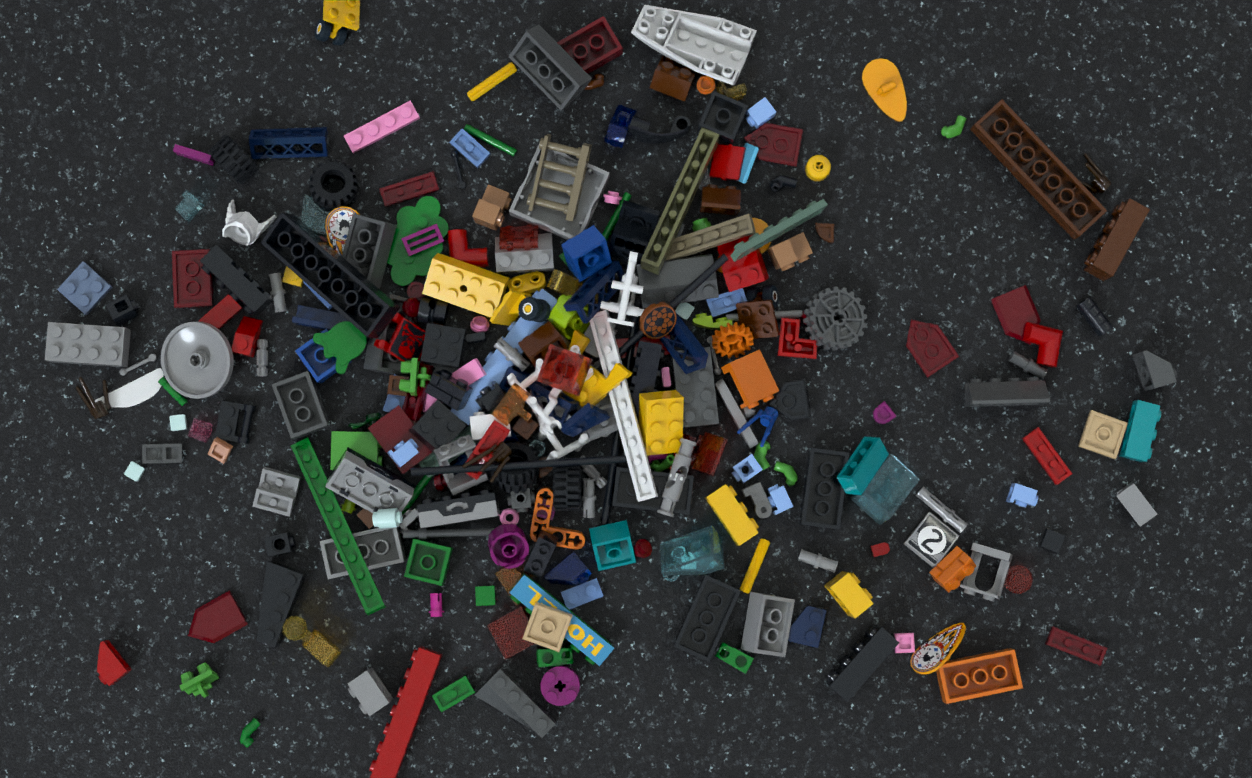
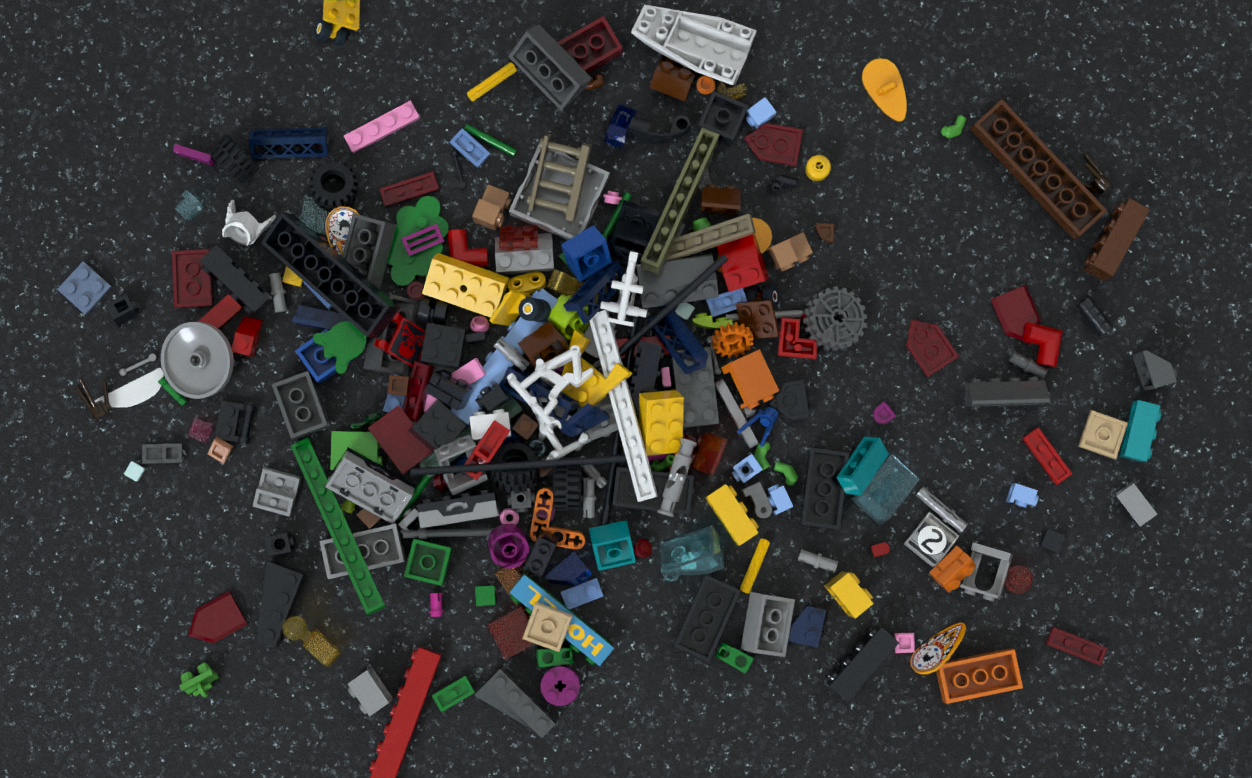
(87, 344): light grey brick -> none
(111, 664): red slope -> none
(178, 422): light aqua piece -> none
(247, 731): green arm -> none
(262, 357): light grey axle -> none
(387, 518): light aqua brick -> none
(403, 452): light blue brick -> none
(411, 307): dark red plate -> none
(413, 368): bright green hips -> none
(499, 453): dark brown plant -> none
(512, 405): clear orange plate -> none
(564, 370): clear red brick -> none
(657, 320): dark orange tile -> none
(727, 162): red piece -> none
(749, 158): medium azure slope -> none
(773, 232): sand green plate -> none

